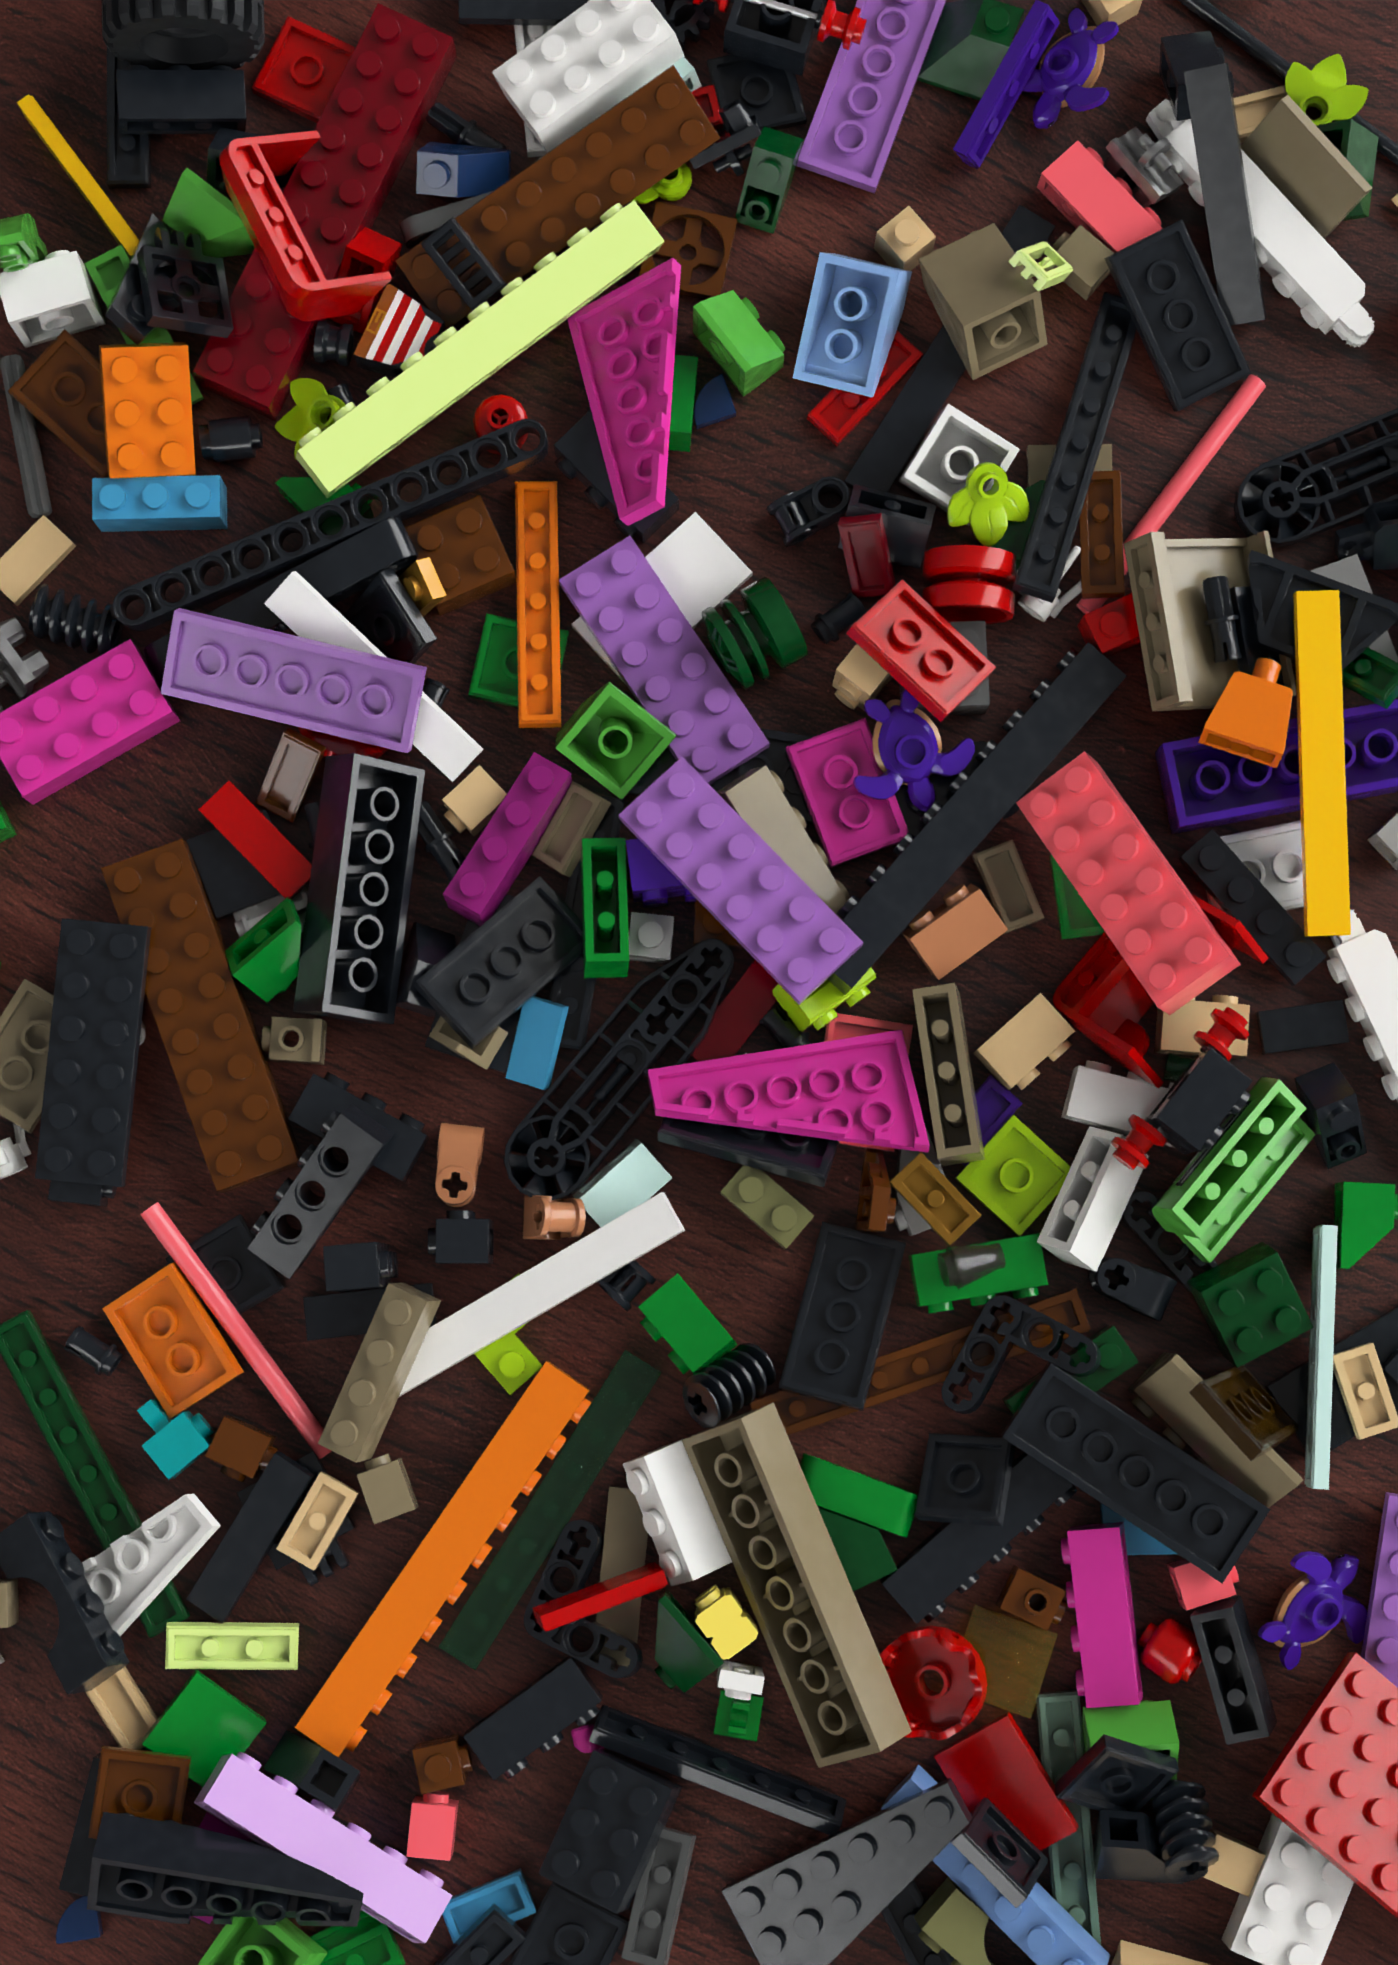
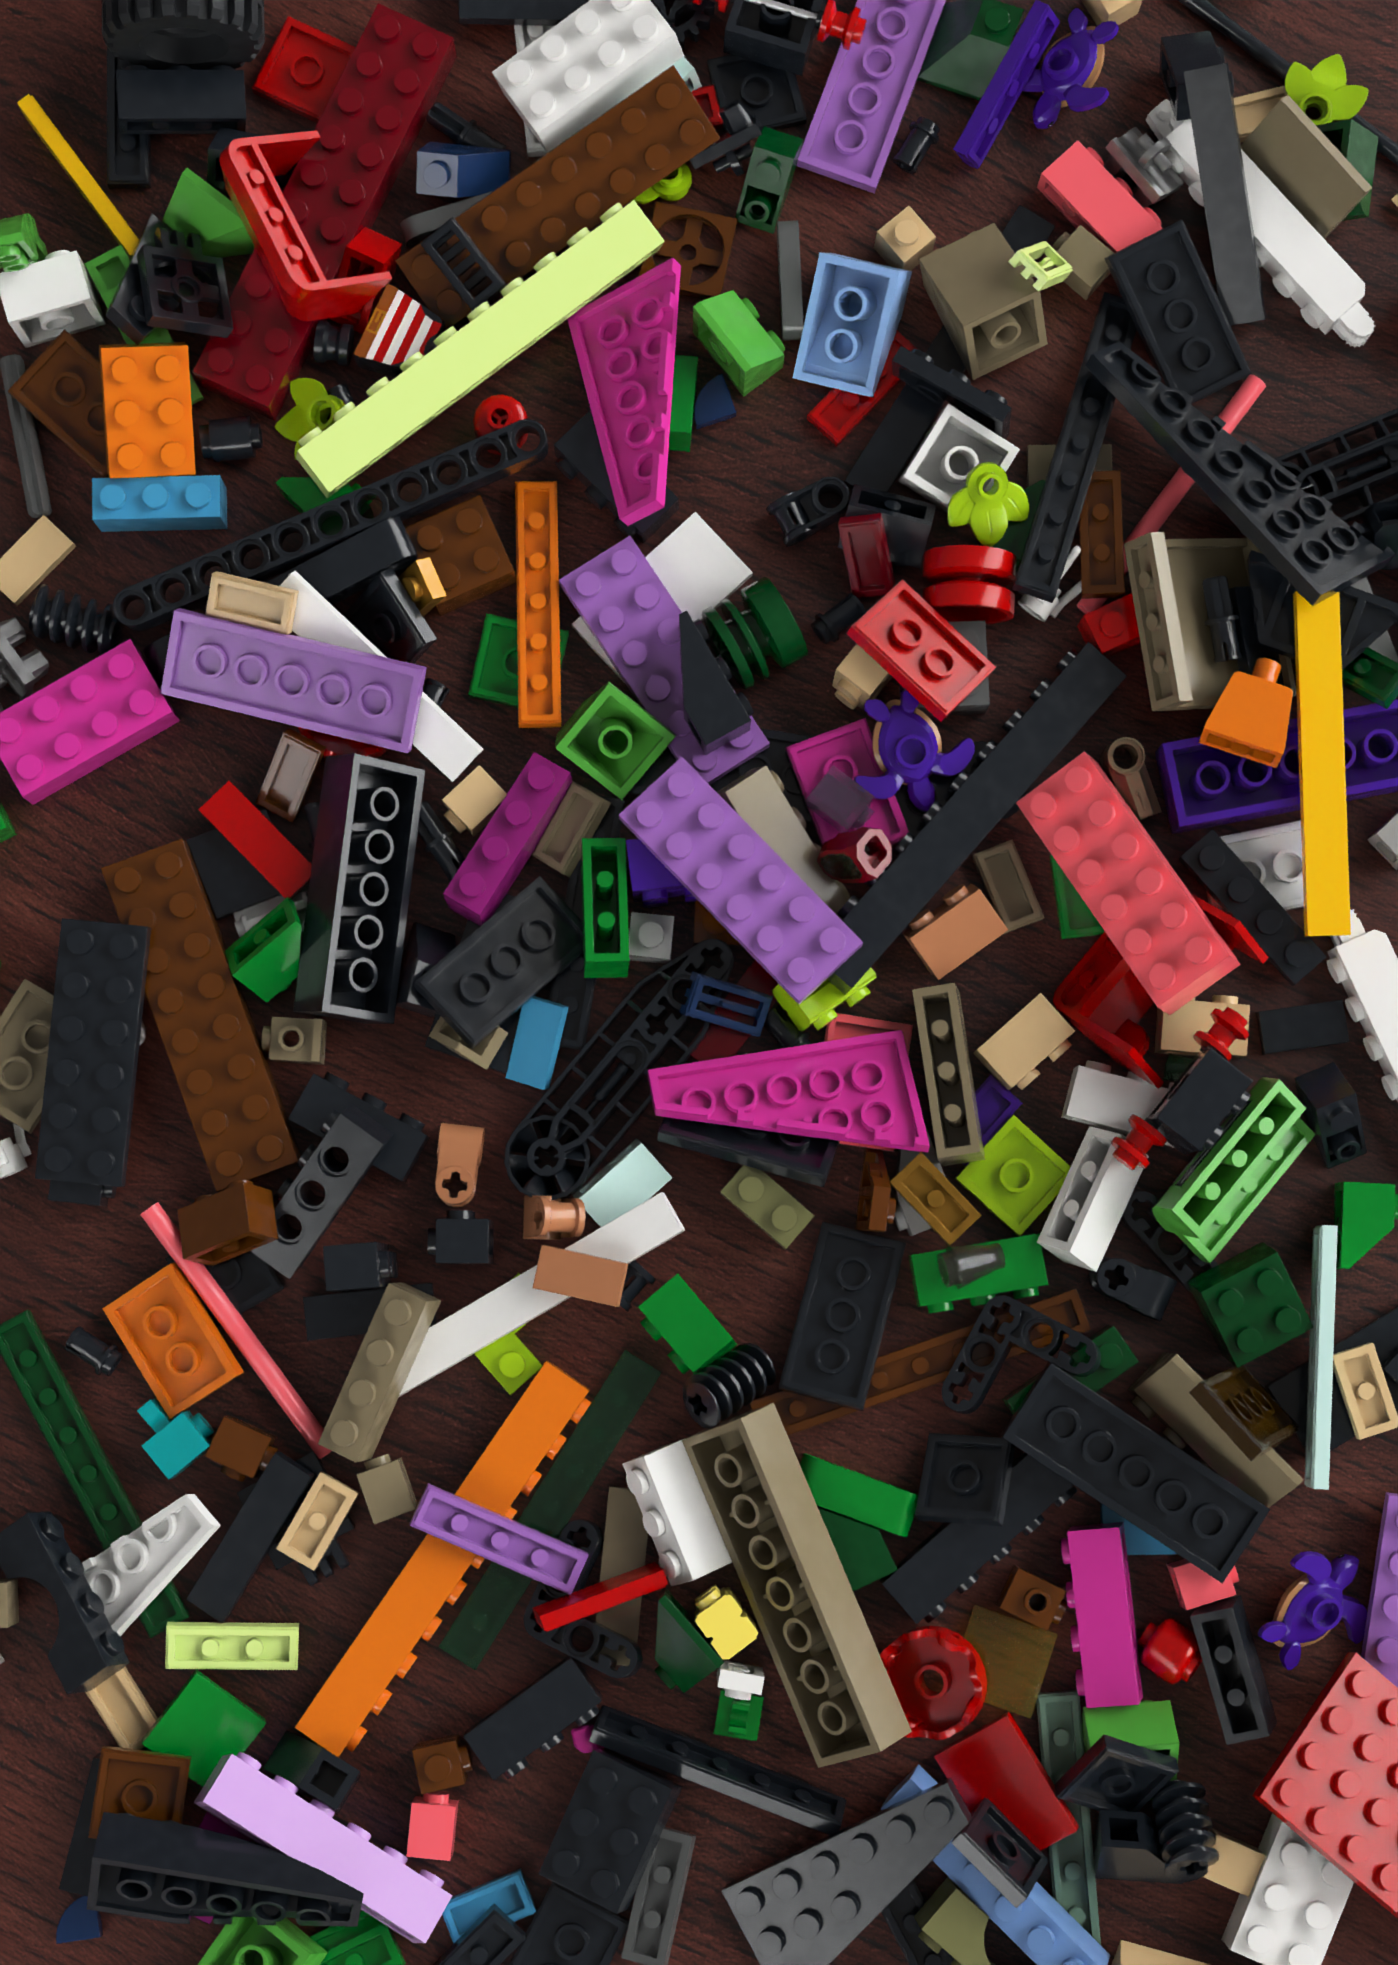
(227, 1223): none -> reddish brown brick
(251, 602): none -> tan tile
(499, 1539): none -> medium lavender tile
(580, 1275): none -> nougat tile
(695, 994): none -> dark blue tile
(709, 701): none -> black slope
(790, 280): none -> dark grey beam
(841, 801): none -> clear purple brick
(856, 855): none -> dark red rock
(916, 145): none -> black pin
(938, 385): none -> black wing
(1134, 782): none -> dark tan piece
(1254, 490): none -> black wing

